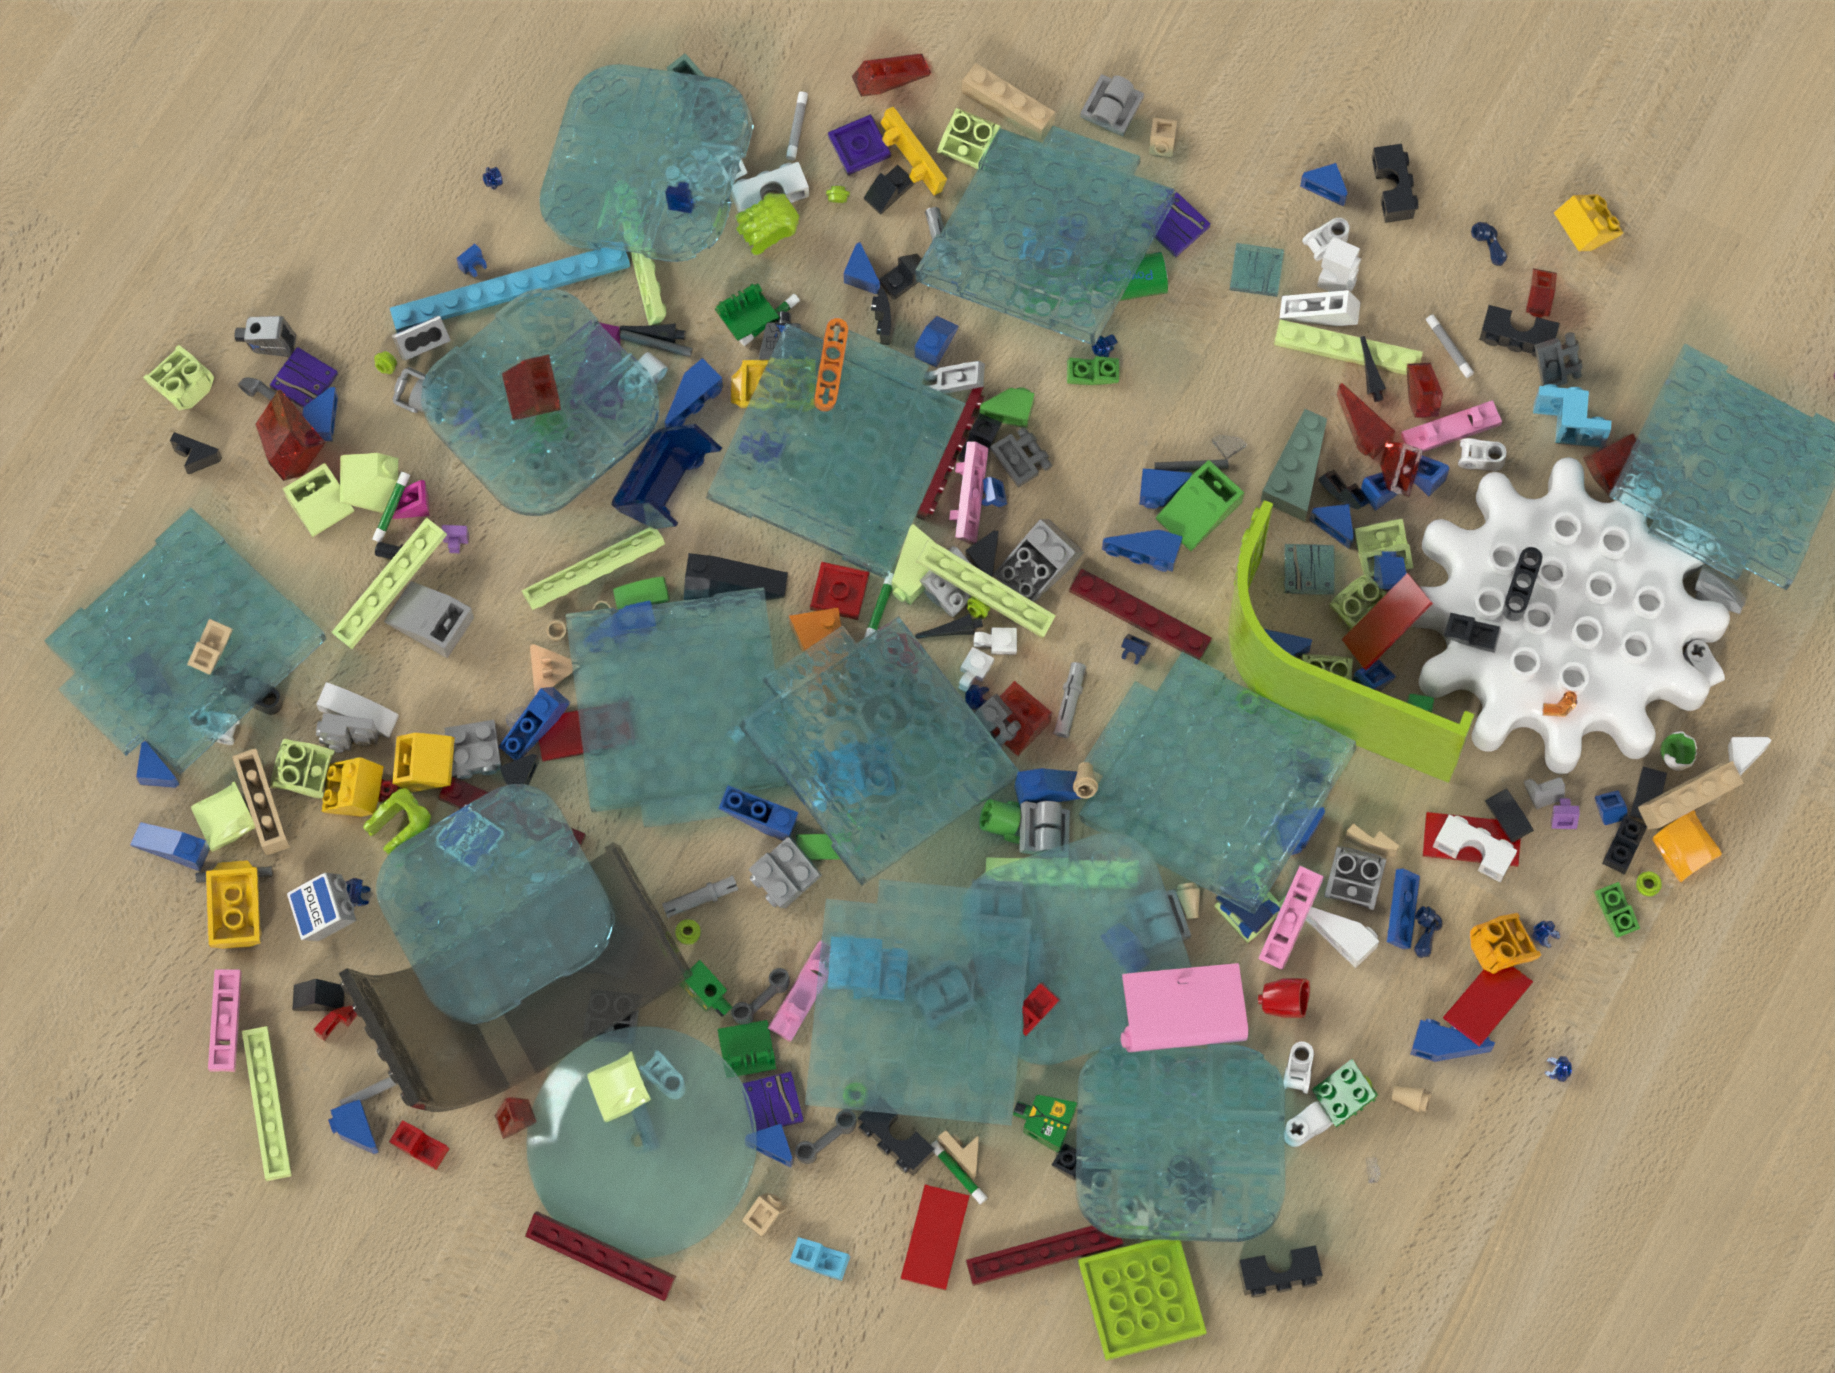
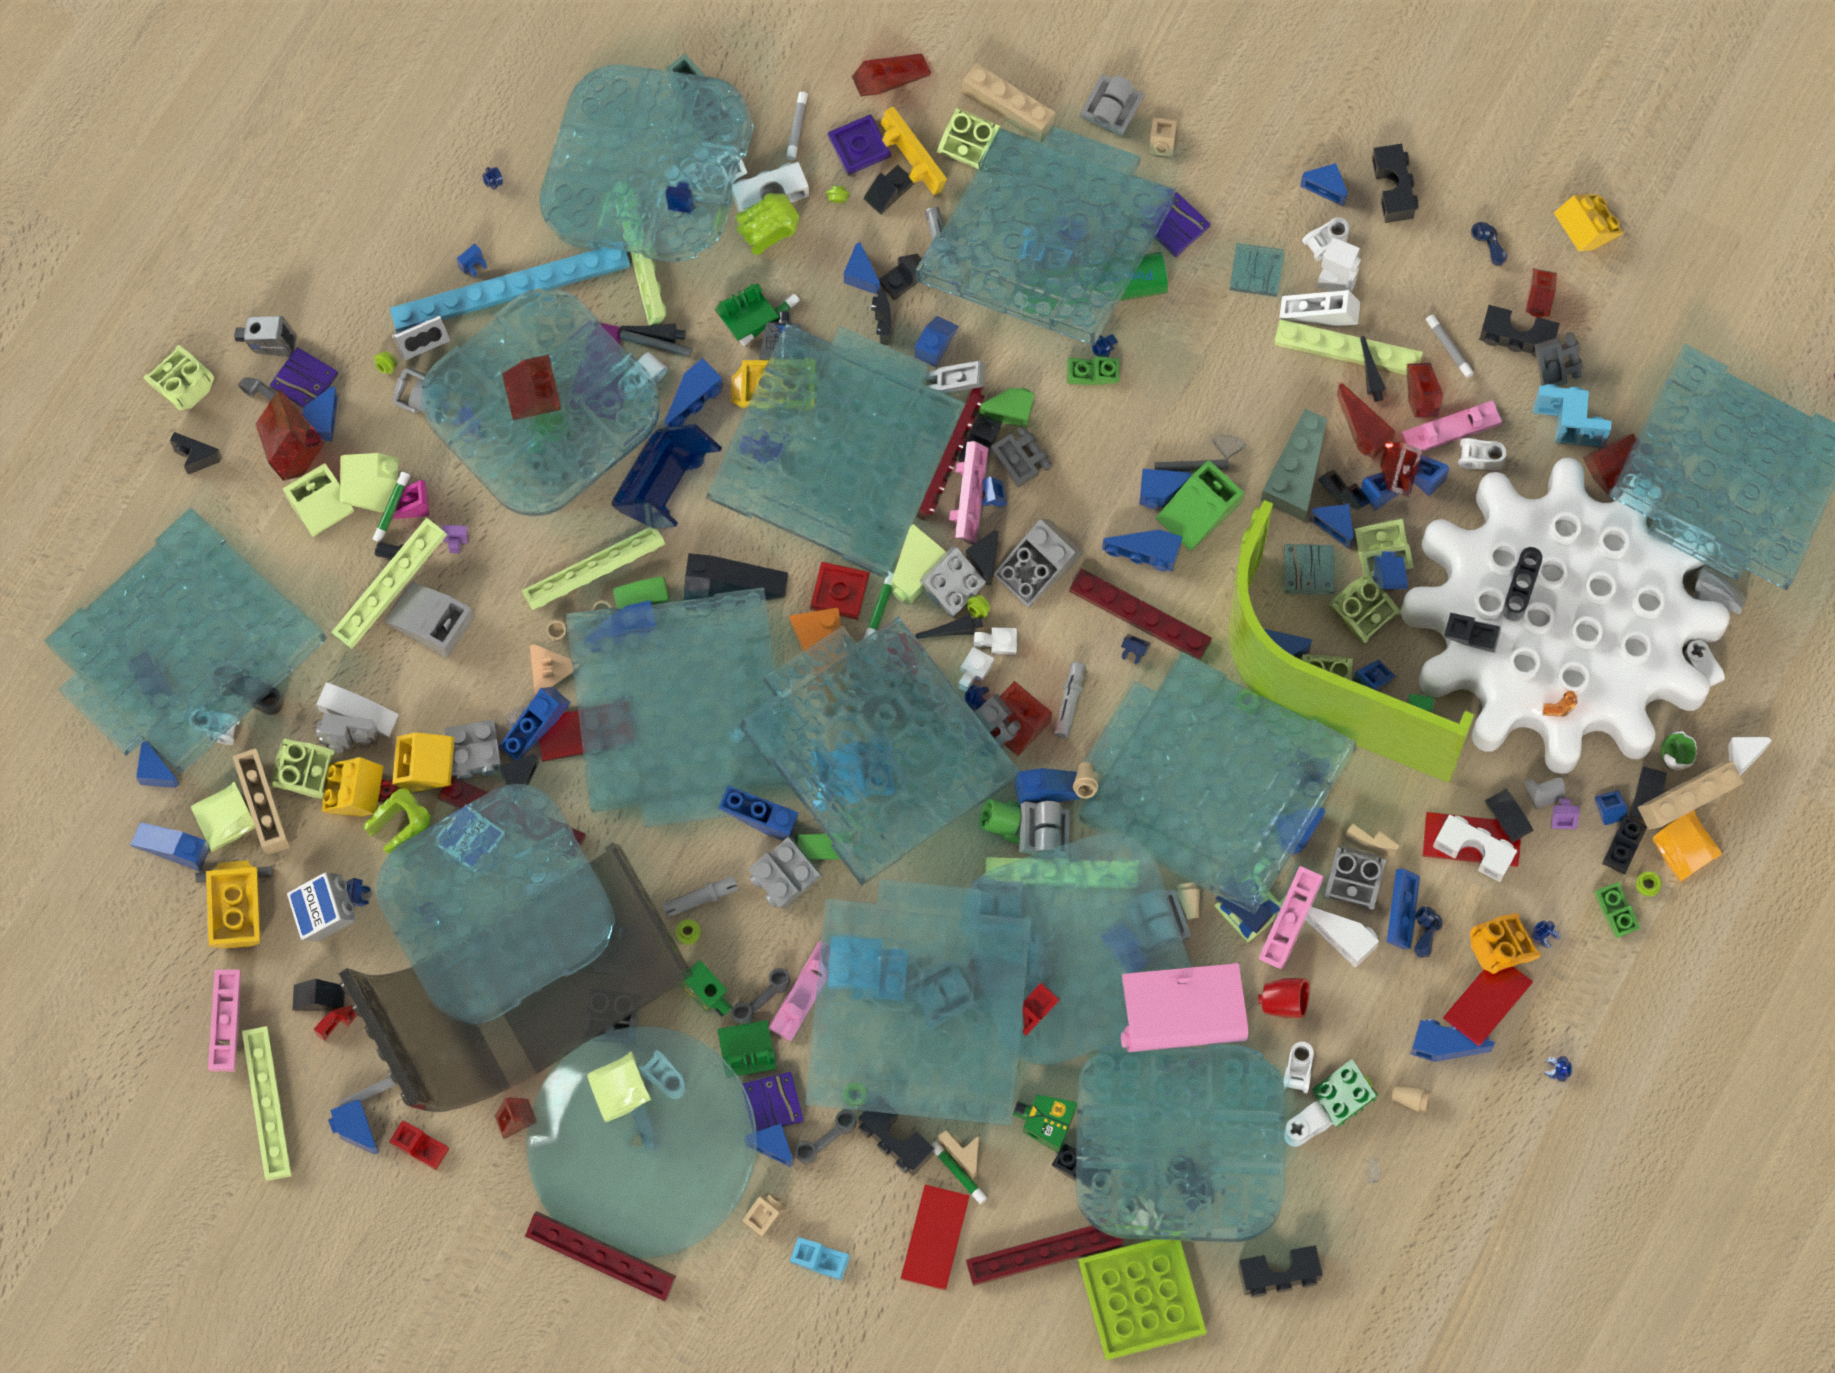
(210, 647): tan slope -> none
(831, 364): orange beam -> none
(985, 588): yellowish green plate -> none
(1387, 621): red piece -> none

